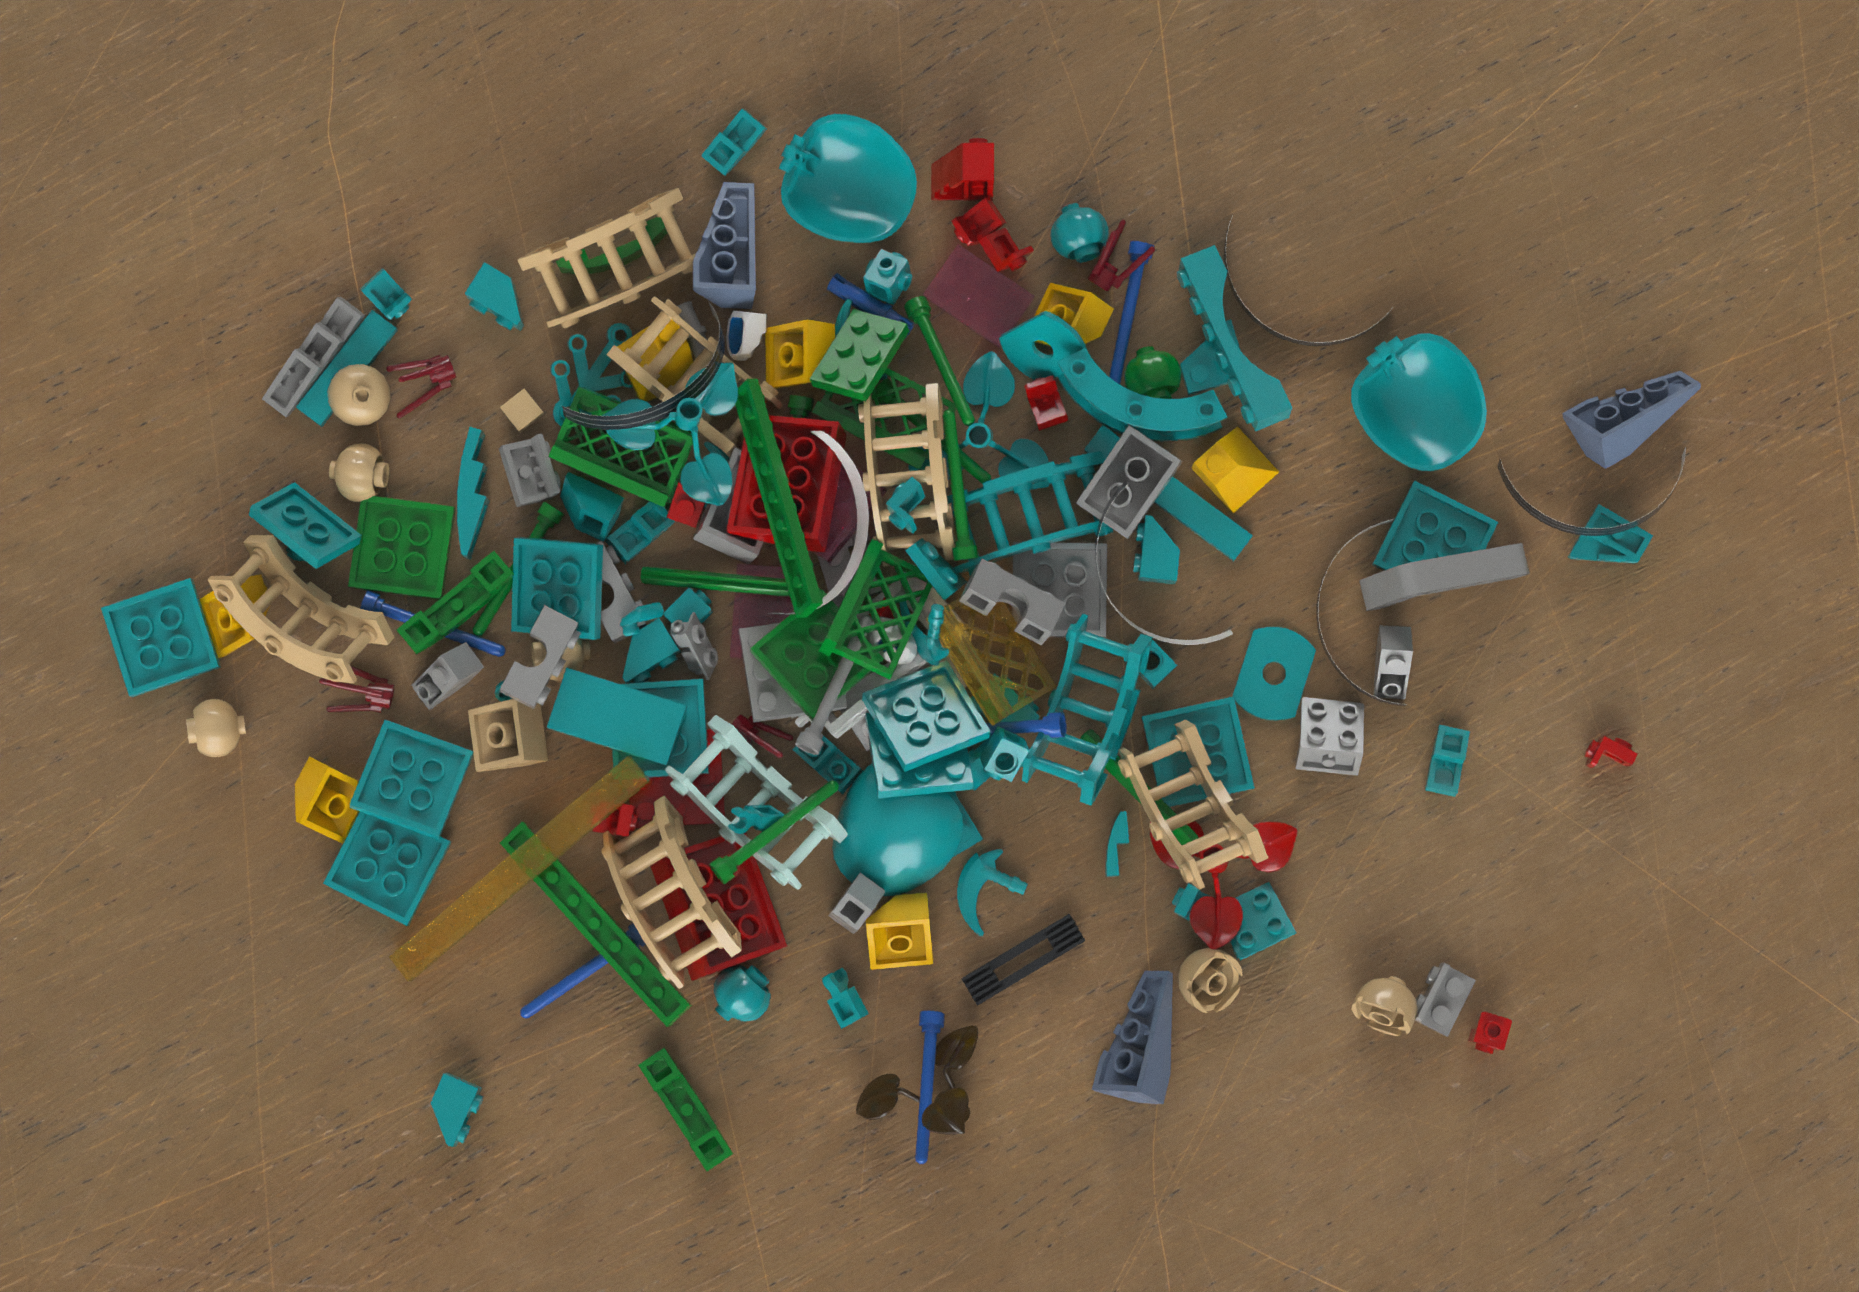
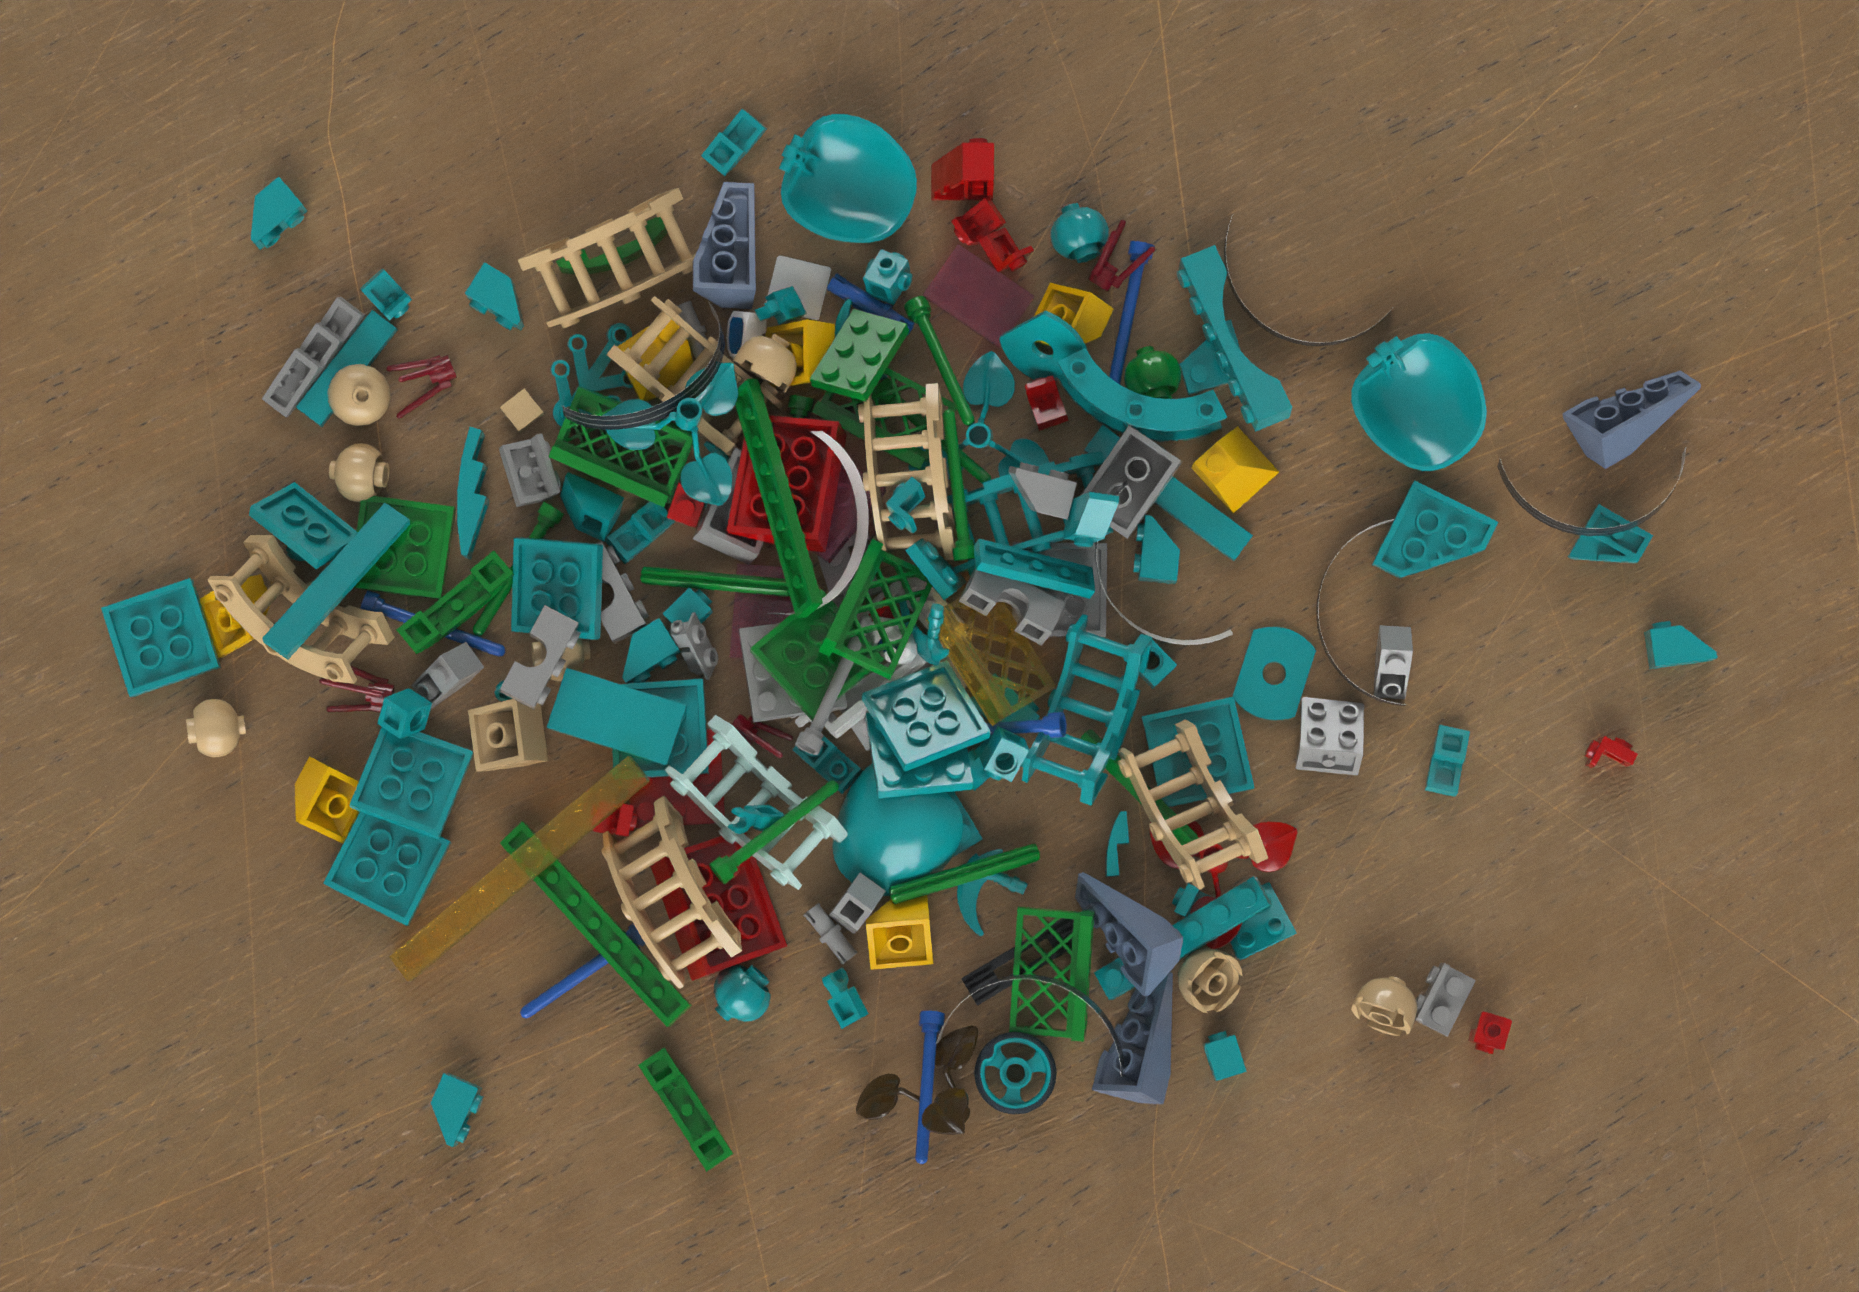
(274, 212): none -> teal slope
(336, 581): none -> teal tile
(404, 713): none -> teal brick
(640, 614): teal arm -> none
(768, 360): none -> tan cylinder
(782, 305): none -> teal plate
(807, 279): none -> white sticker
(830, 933): none -> light grey pin
(964, 873): none -> green axle
(1034, 568): none -> teal plate
(1041, 1062): none -> wheel
(1042, 492): none -> light grey slope
(1068, 987): none -> black sticker
(1079, 972): none -> green fence
(1090, 518): none -> teal slope
(1138, 935): none -> sand blue wedge
(1198, 929): none -> teal plate
(1224, 1056): none -> teal brick
(1443, 575): light grey beam -> none
(1675, 646): none -> teal slope

